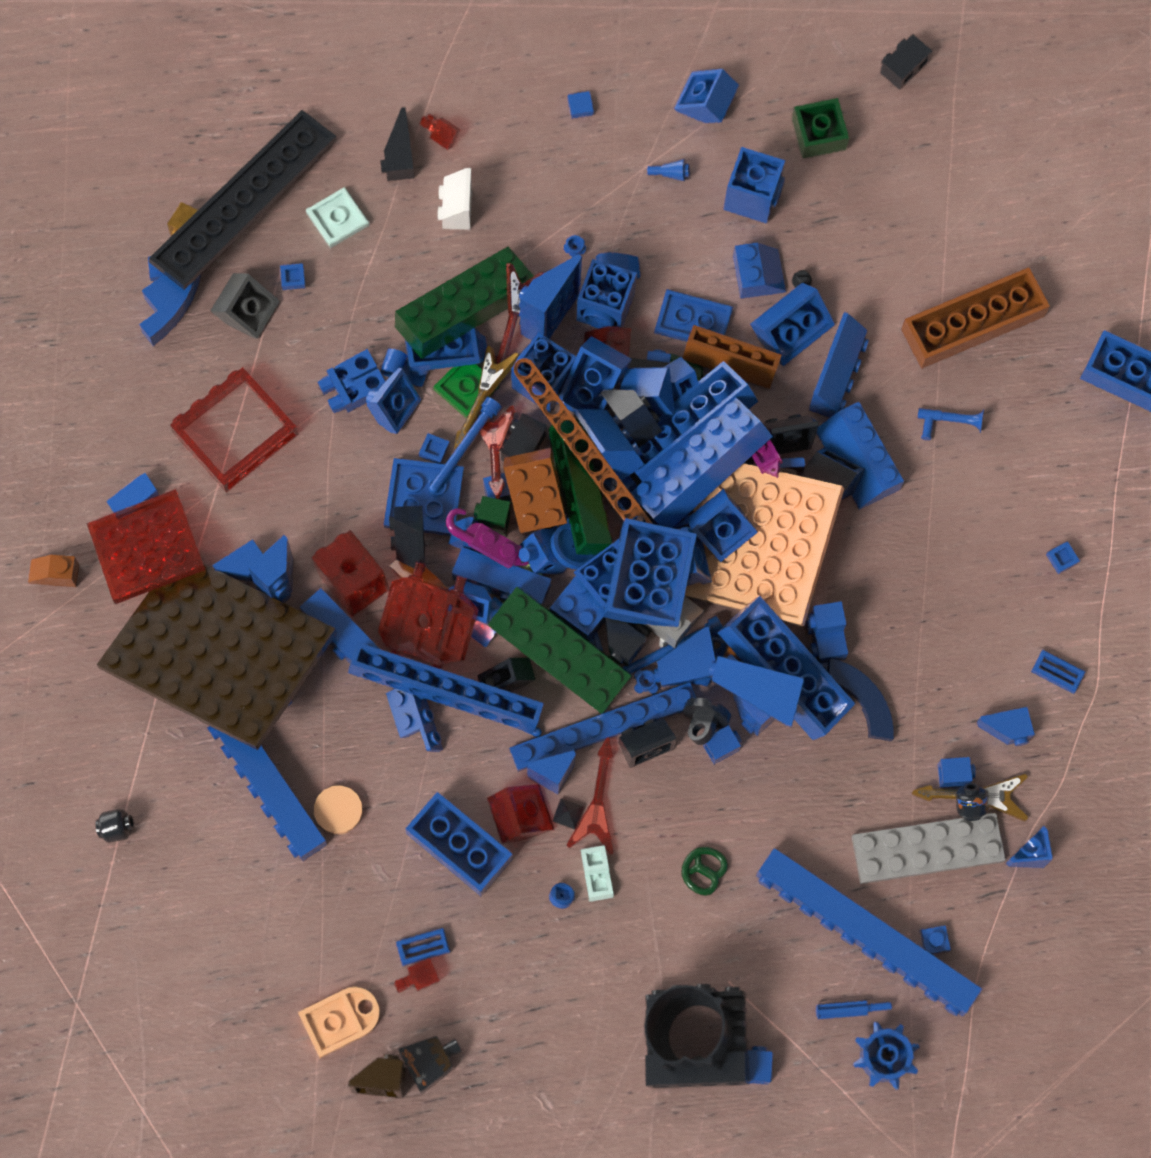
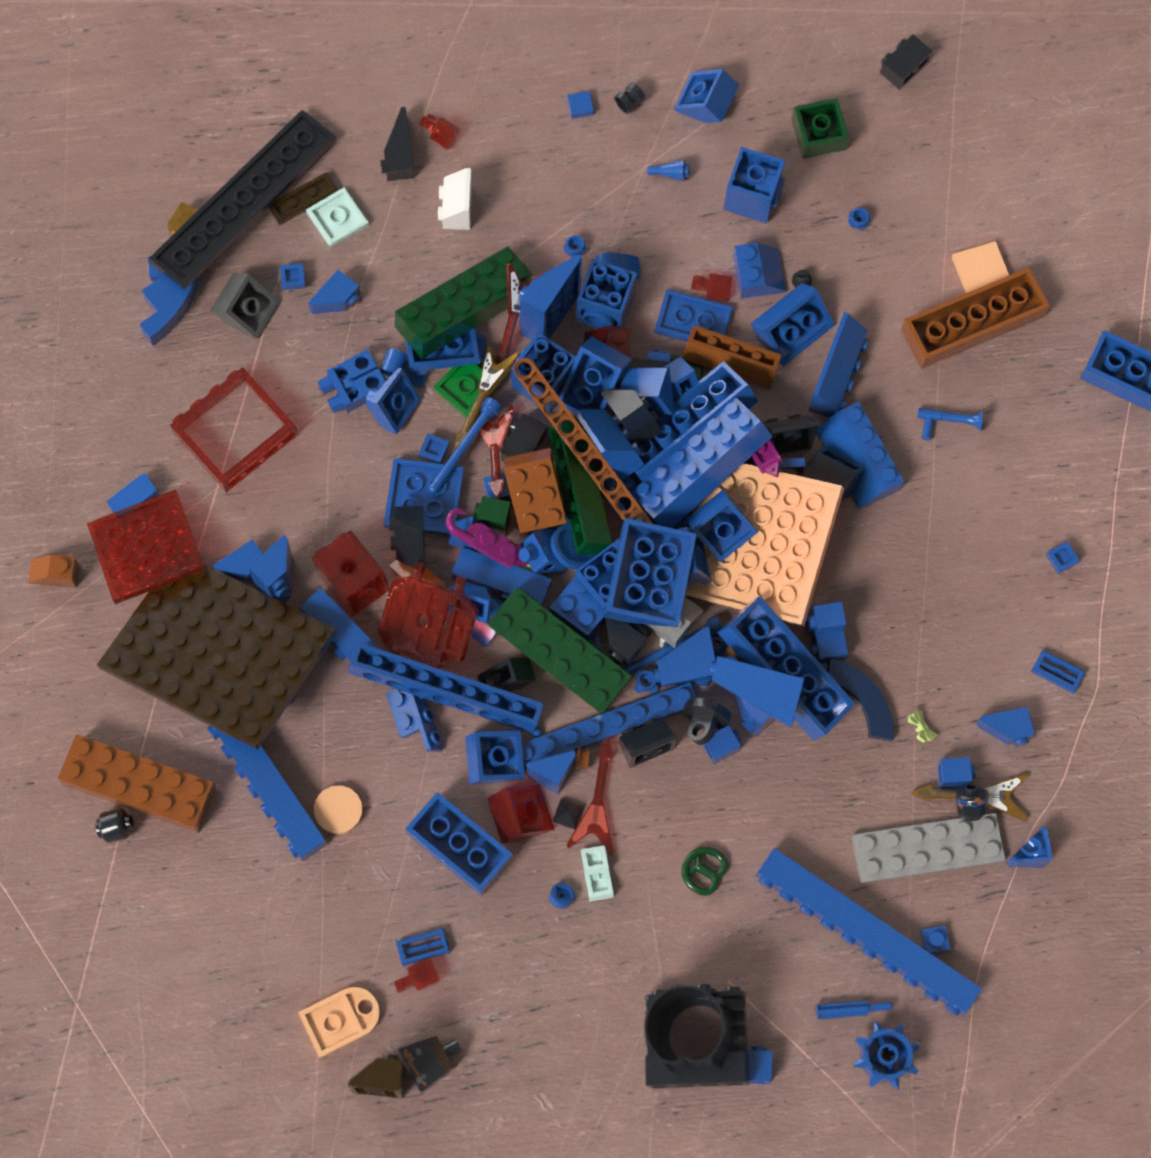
(137, 783): none -> dark orange brick
(302, 198): none -> dark brown tile
(335, 295): none -> blue slope
(494, 757): none -> blue slope
(582, 759): none -> dark orange bush
(629, 98): none -> black wheel
(717, 286): none -> clear red plate
(859, 213): none -> blue plate
(918, 719): none -> yellowish green piece
(979, 266): none -> light nougat tile

